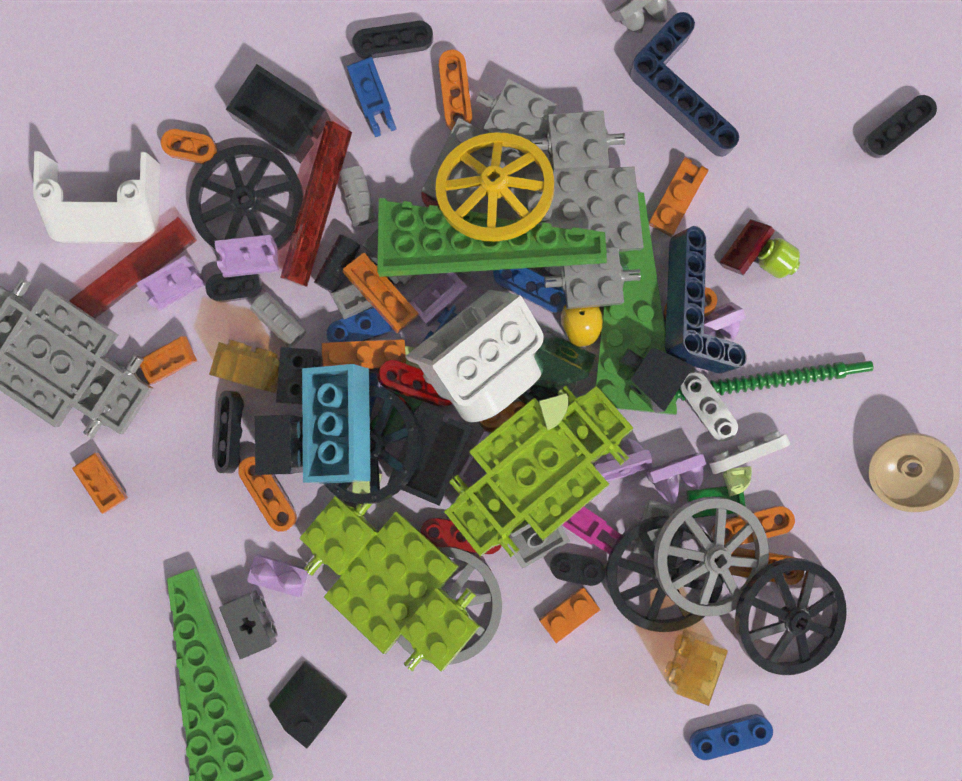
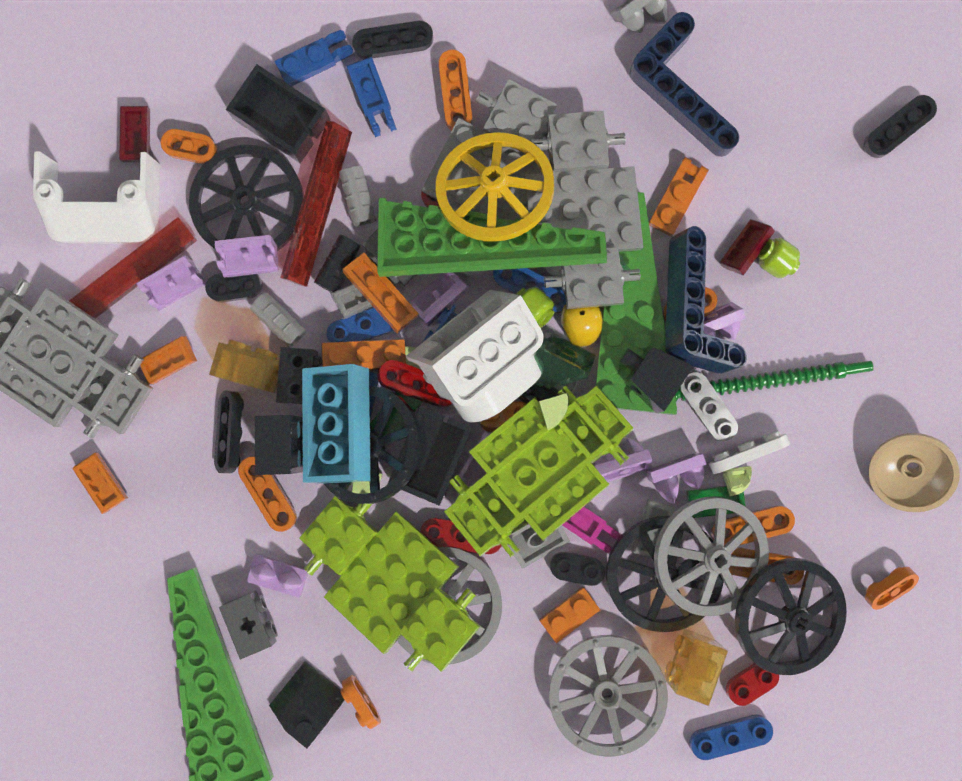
(134, 132): none -> dark red plate
(312, 58): none -> blue hinge
(366, 711): none -> orange plate
(539, 304): none -> lime head
(608, 702): none -> light grey wheel
(752, 681): none -> red plate
(891, 588): none -> orange plate

